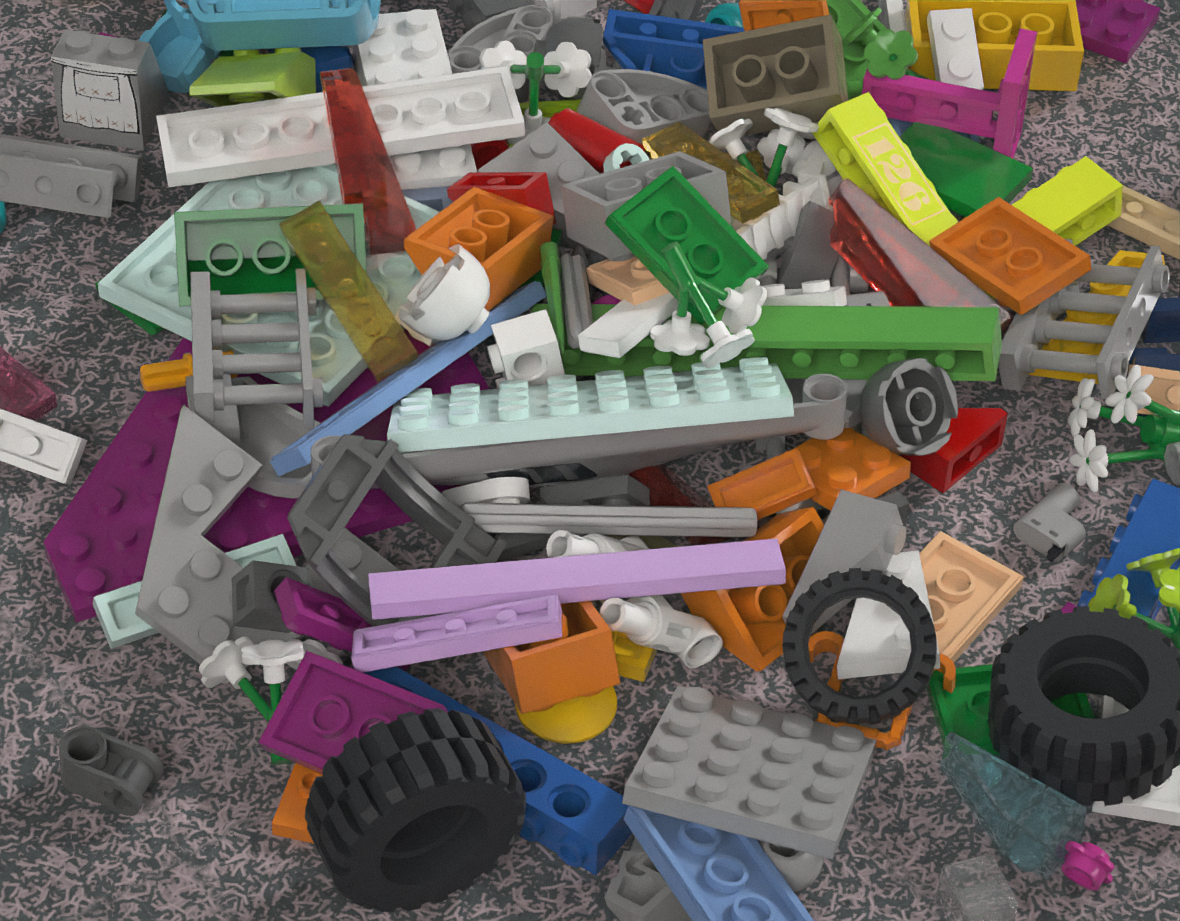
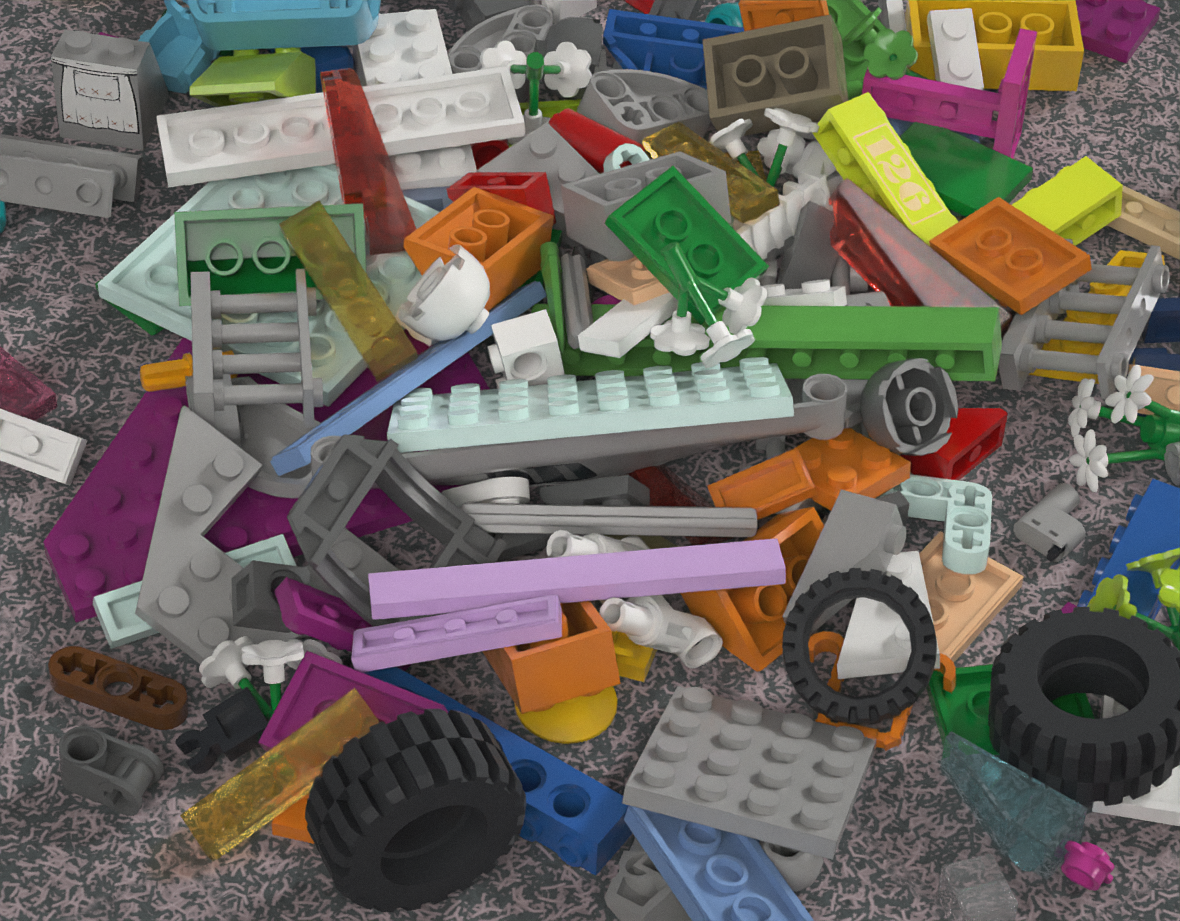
(107, 670): none -> reddish brown beam
(232, 730): none -> black plate
(276, 777): none -> clear yellow plate
(966, 515): none -> light aqua beam

